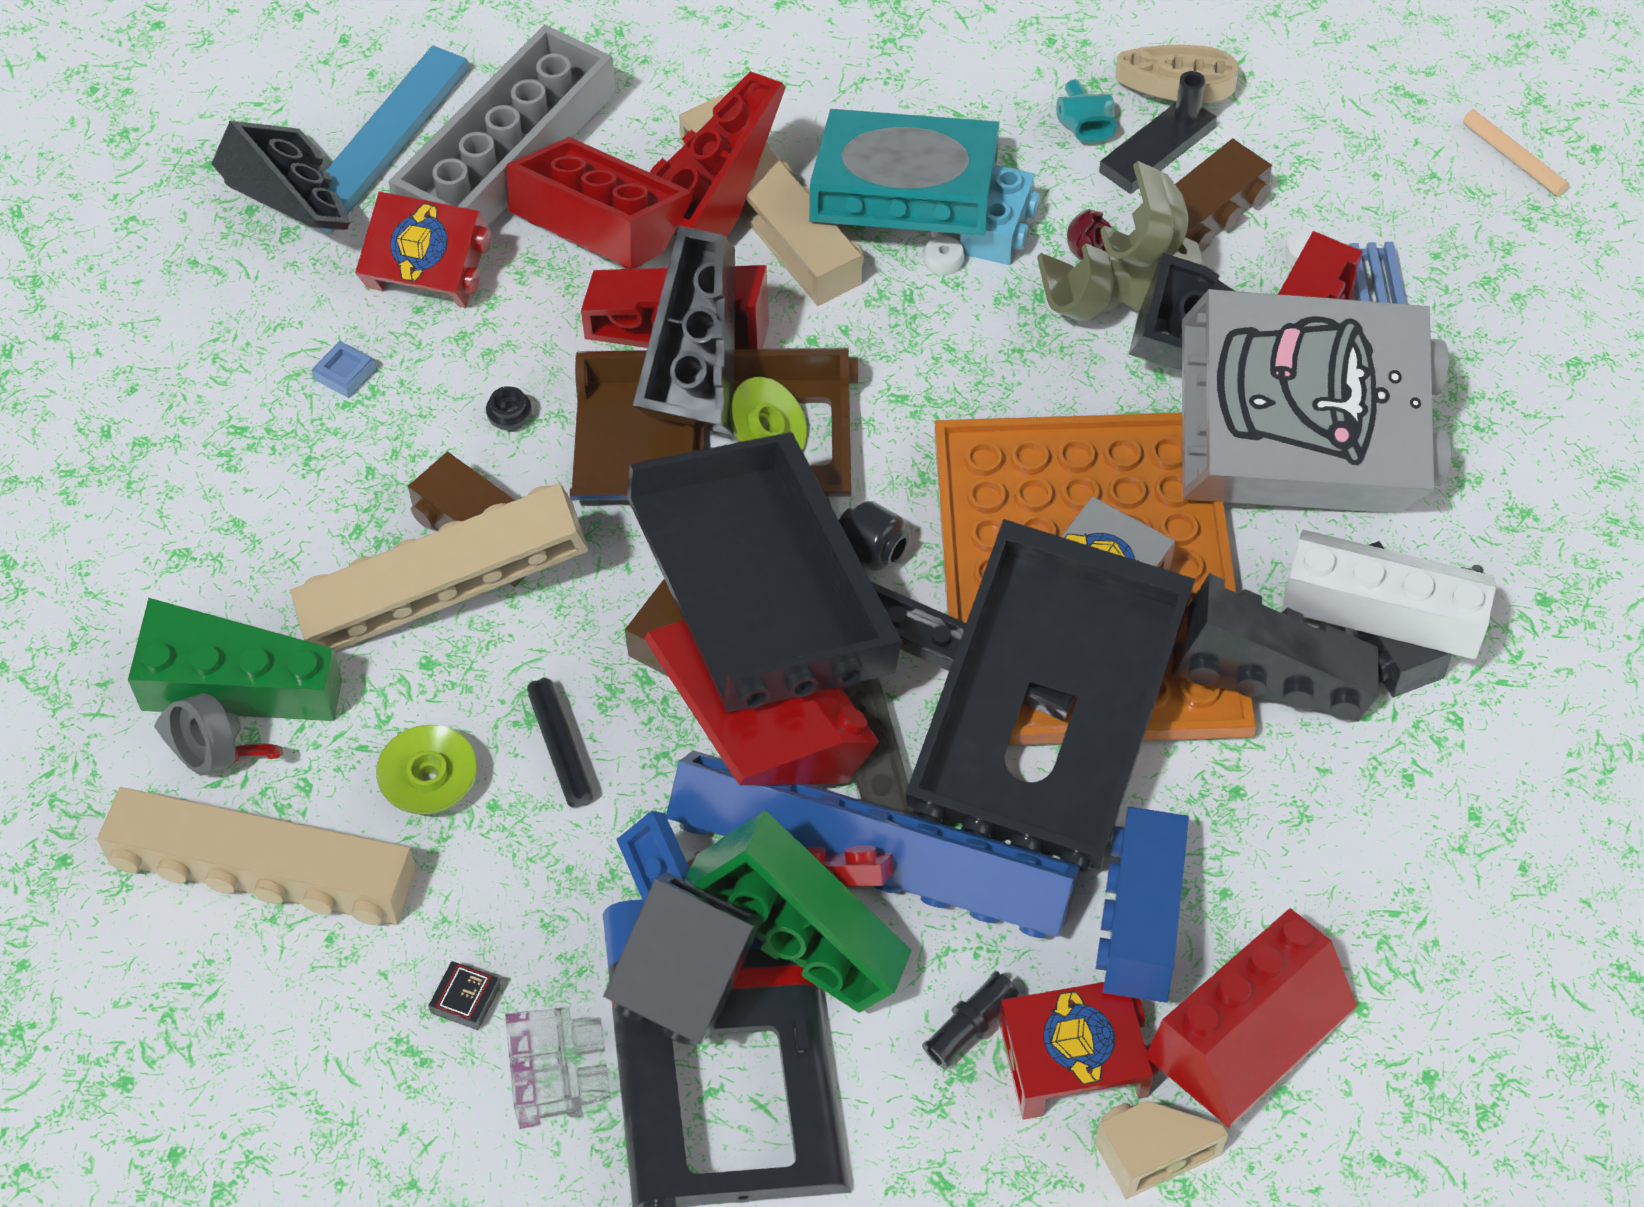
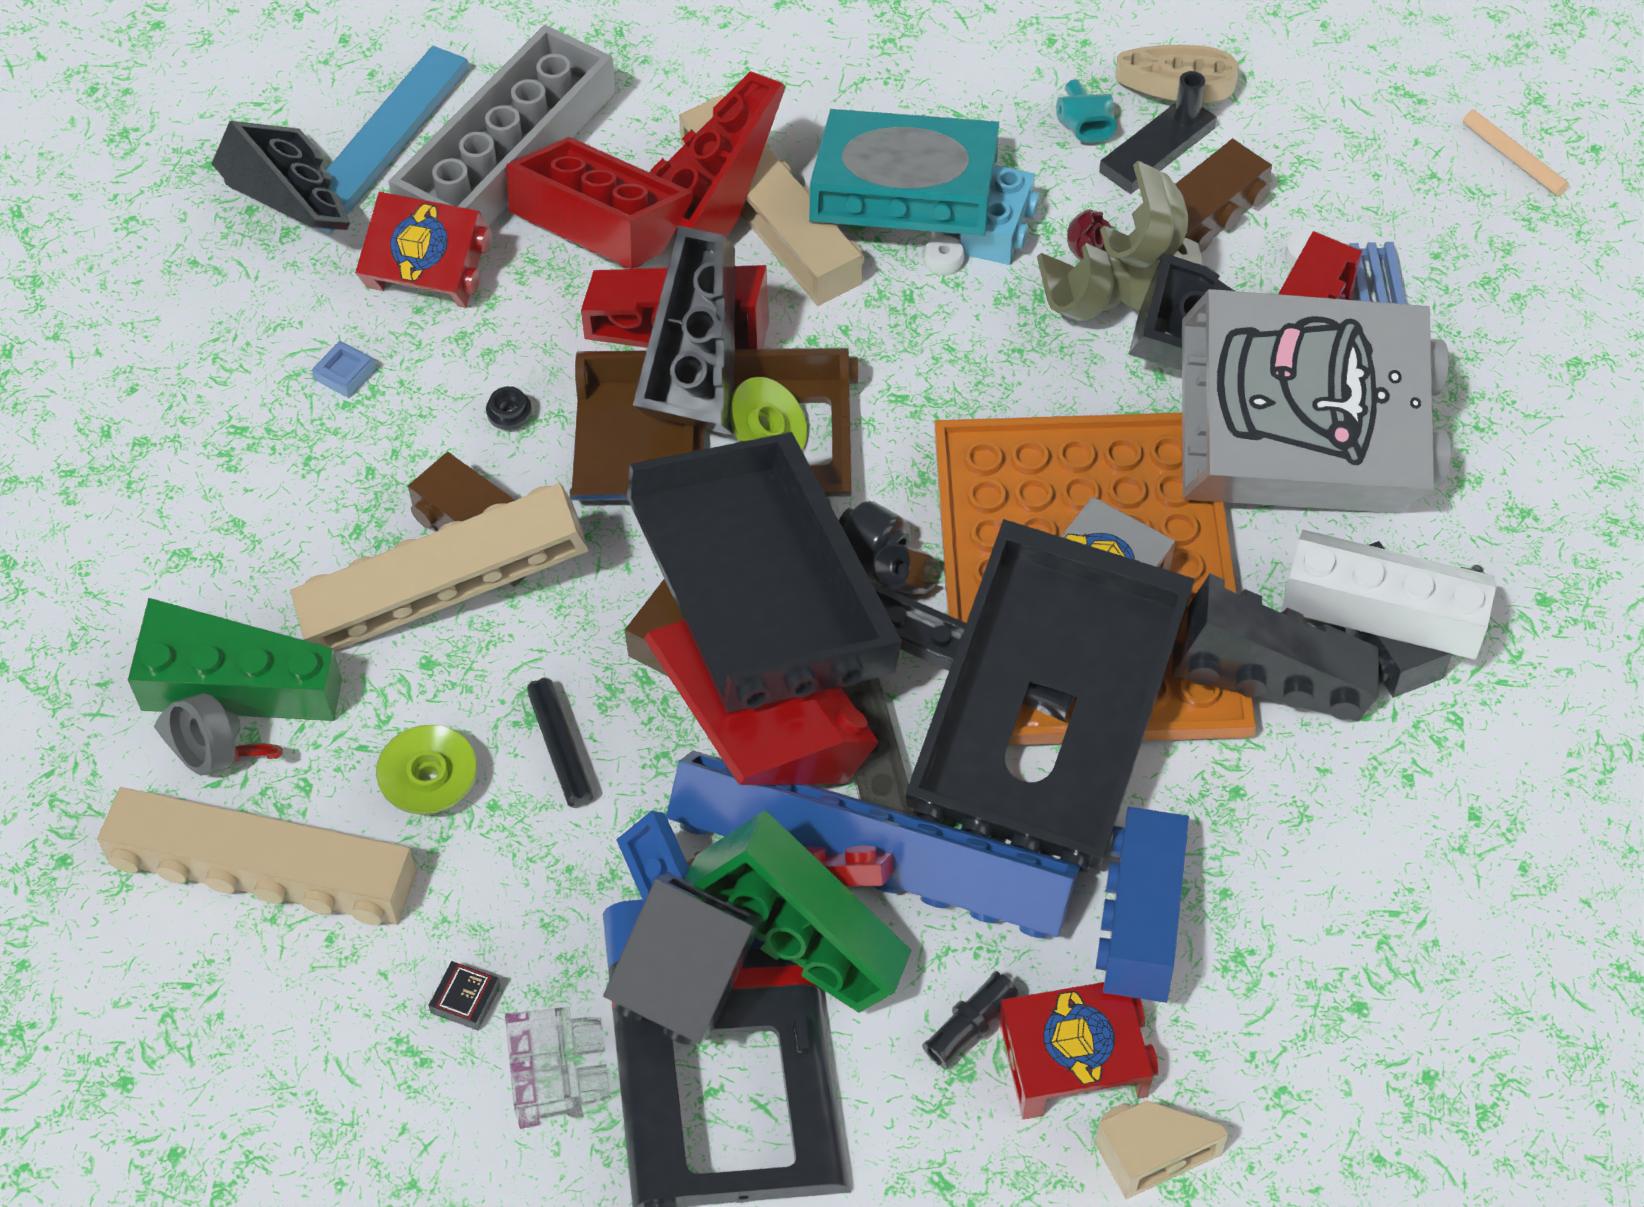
(903, 568): none -> black piece
(1254, 1018): red slope -> none

